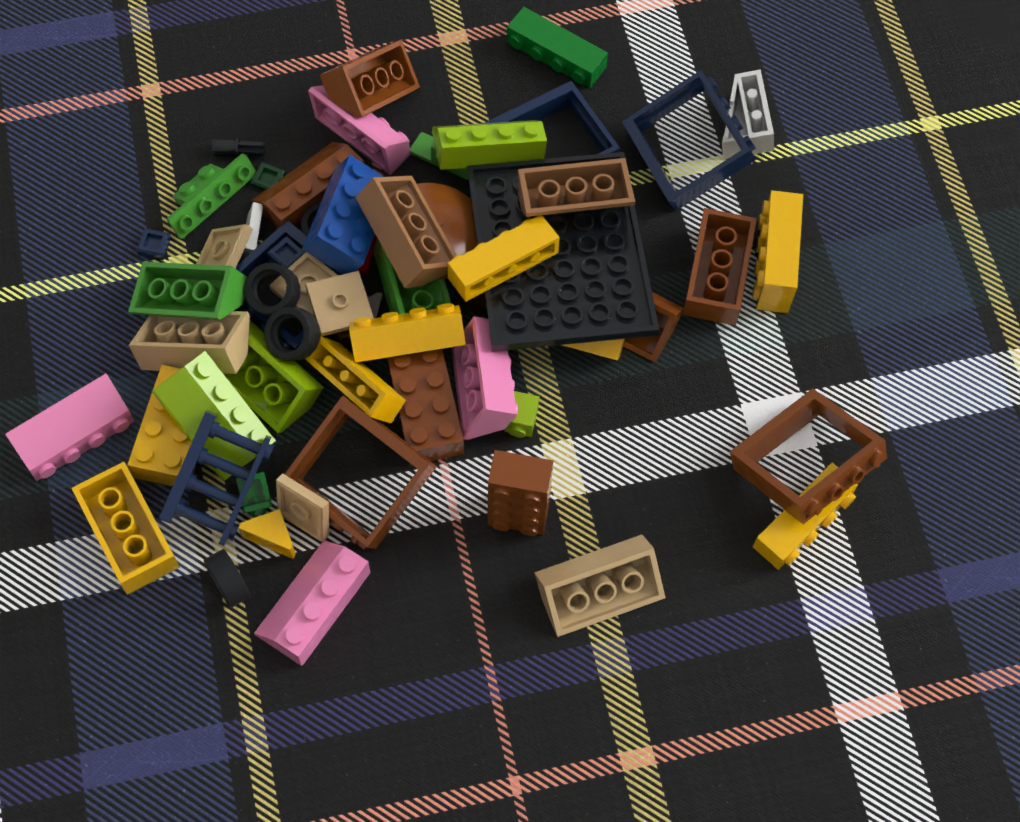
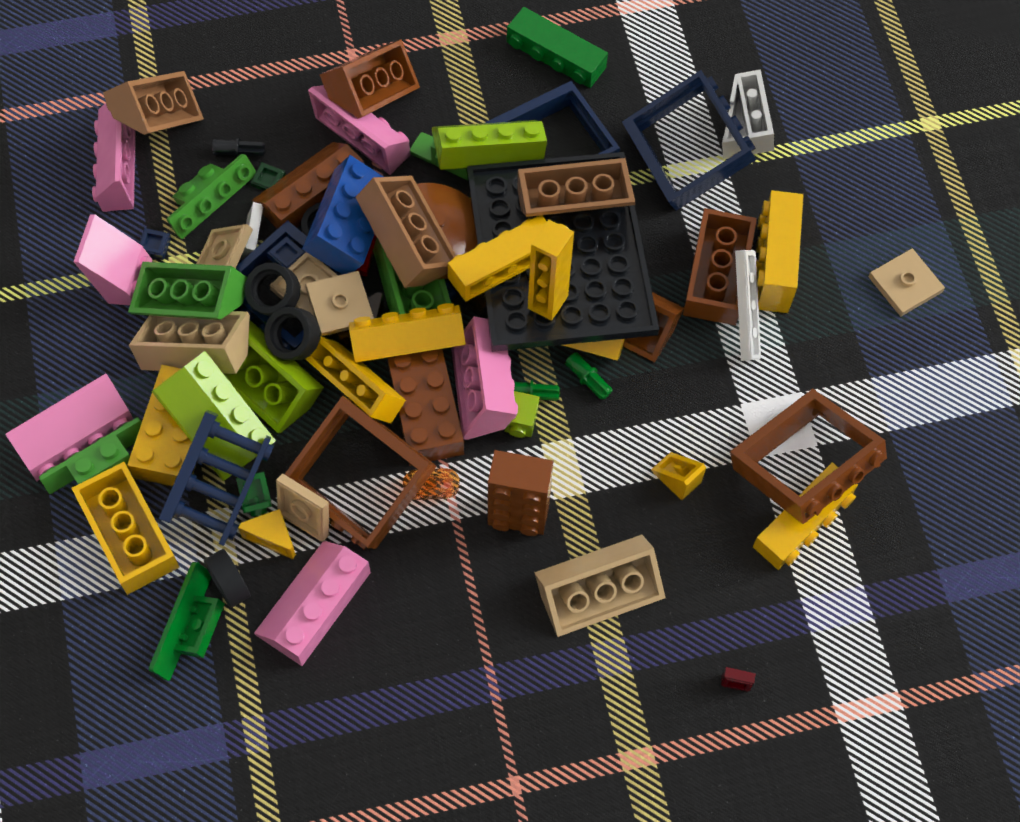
(94, 459): none -> bright green bracket
(110, 260): none -> bright pink slope
(115, 163): none -> bright pink slope
(154, 103): none -> medium nougat slope
(189, 623): none -> green bracket
(432, 487): none -> clear orange plate
(545, 391): none -> green axle
(550, 269): none -> yellow brick
(588, 375): none -> green axle
(679, 473): none -> yellow slope
(738, 679): none -> dark red tile
(748, 305): none -> white tile
(906, 282): none -> tan plate

